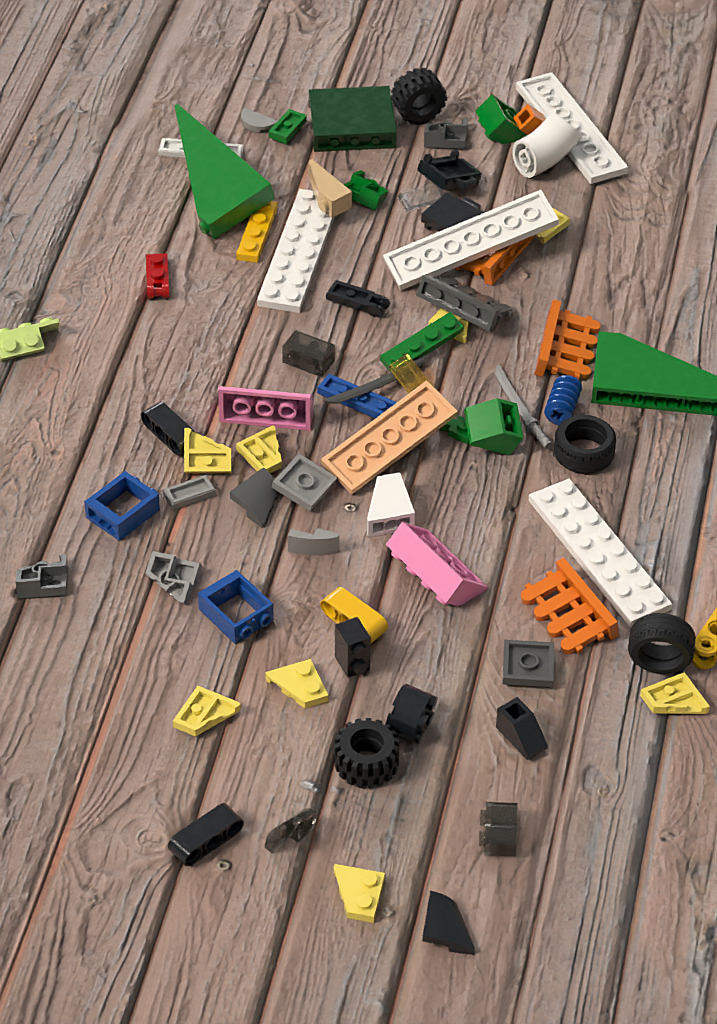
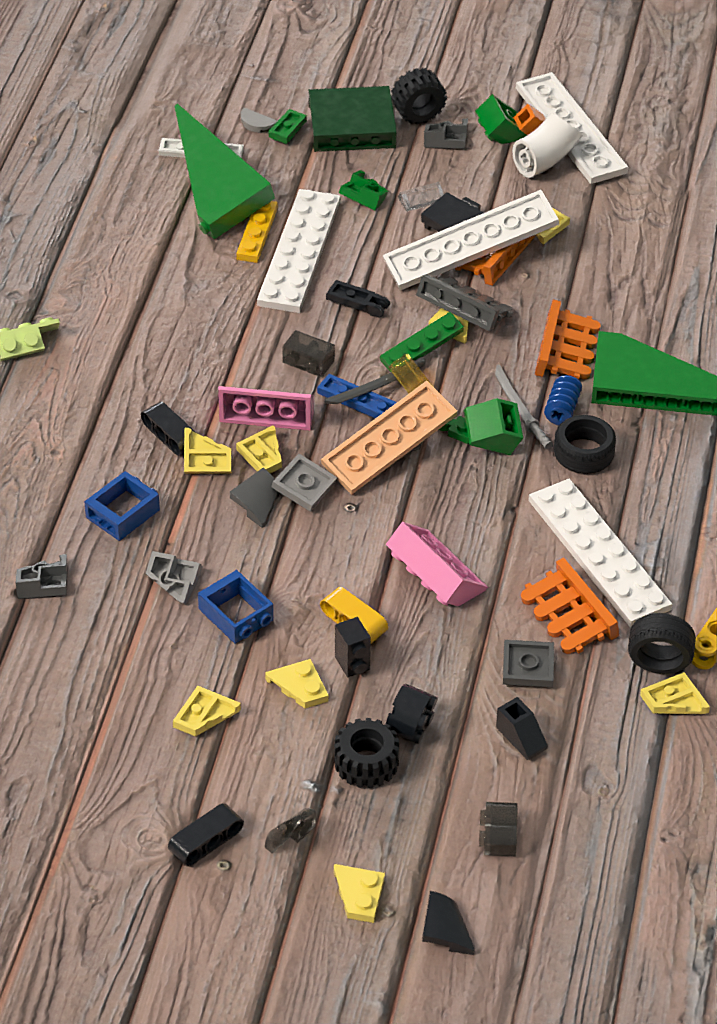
(157, 275): red plate -> none
(189, 492): light grey tile -> none
(321, 543): light grey slope -> none
(329, 192): tan slope -> none
(389, 506): white slope -> none
(449, 171): black piece -> none

